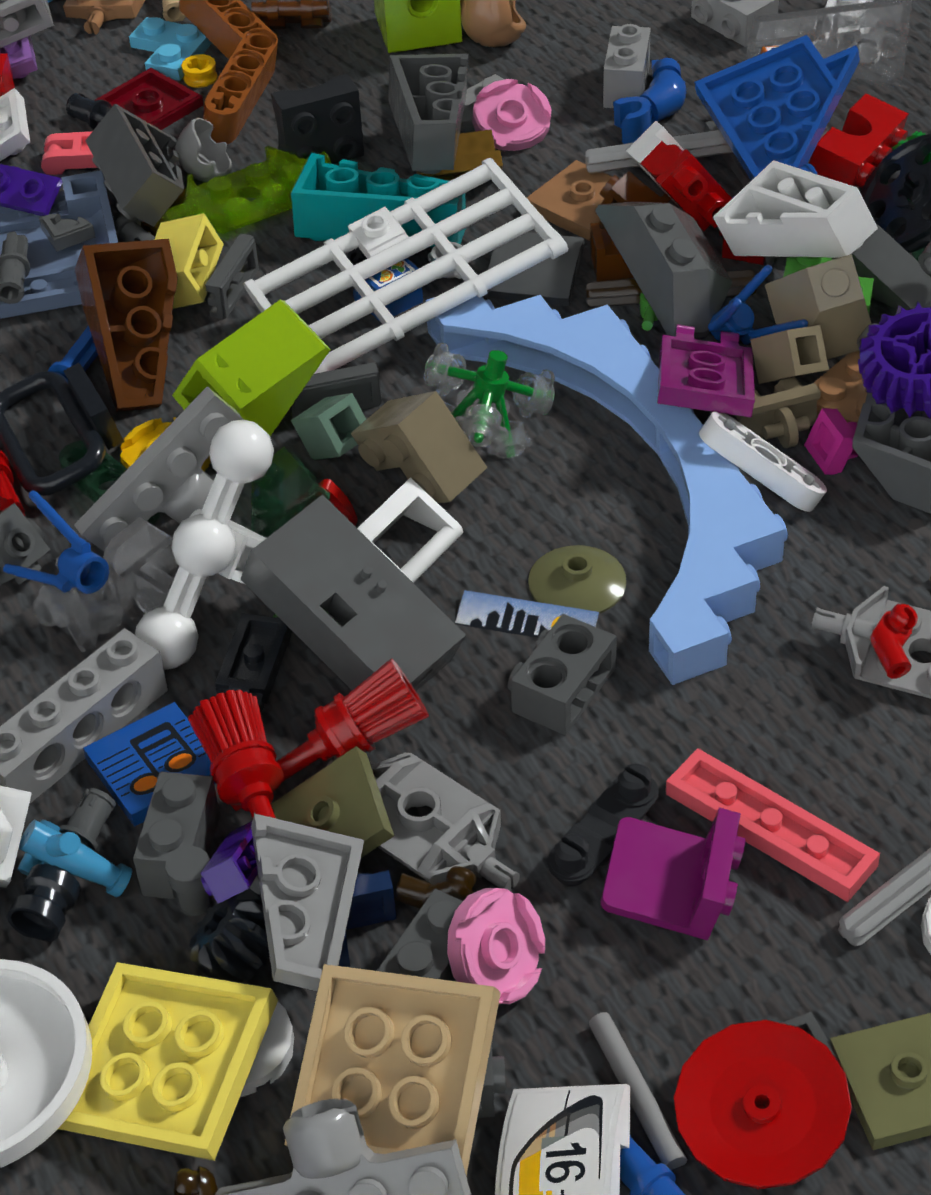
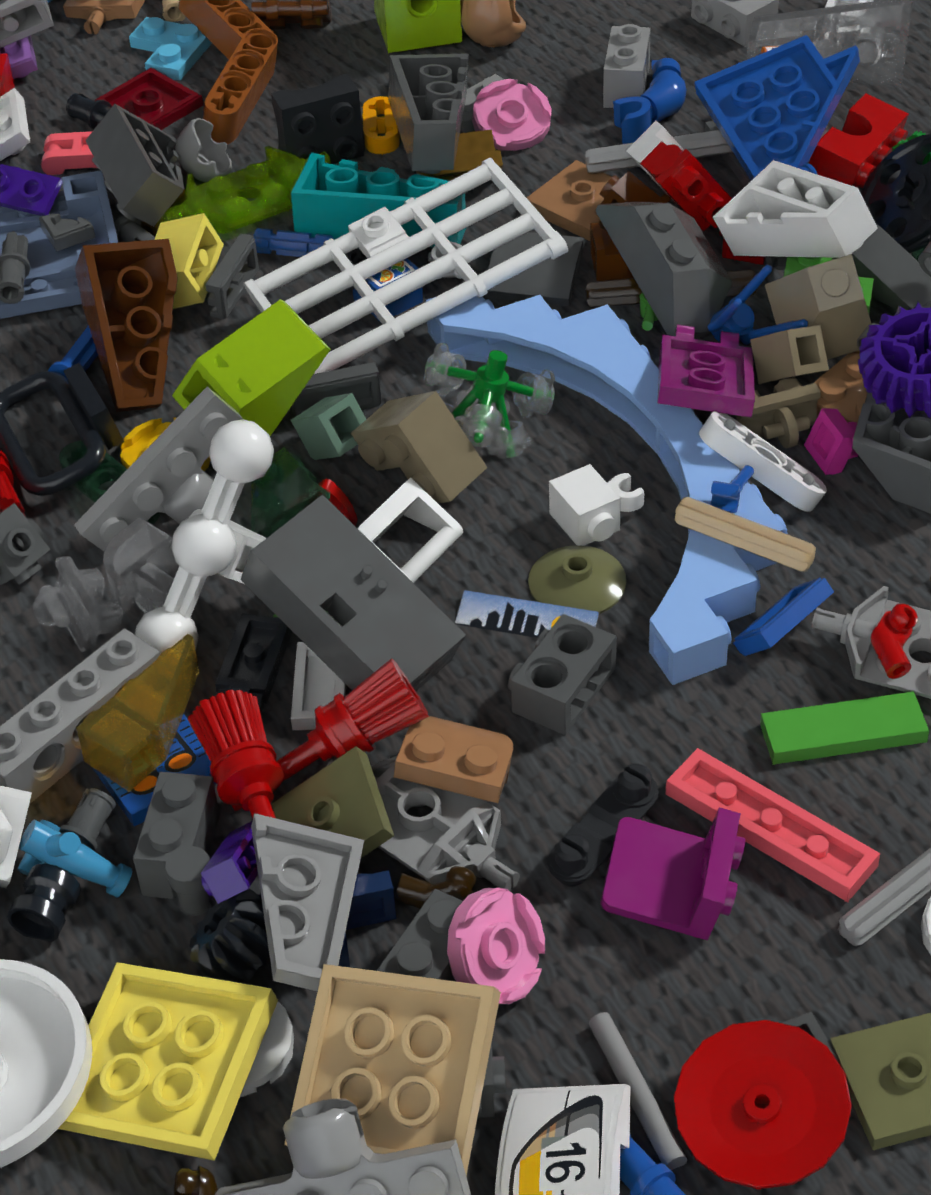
(76, 565): blue plant -> none
(139, 723): none -> clear yellow slope
(199, 70): yellow bush -> none
(288, 242): none -> blue axle
(313, 686): none -> white tile
(376, 125): none -> light orange beam
(455, 758): none -> medium nougat slope
(589, 505): none -> white brick
(727, 495): none -> blue hand
(745, 534): none -> tan axle
(783, 616): none -> blue tile
(844, 727): none -> bright green tile

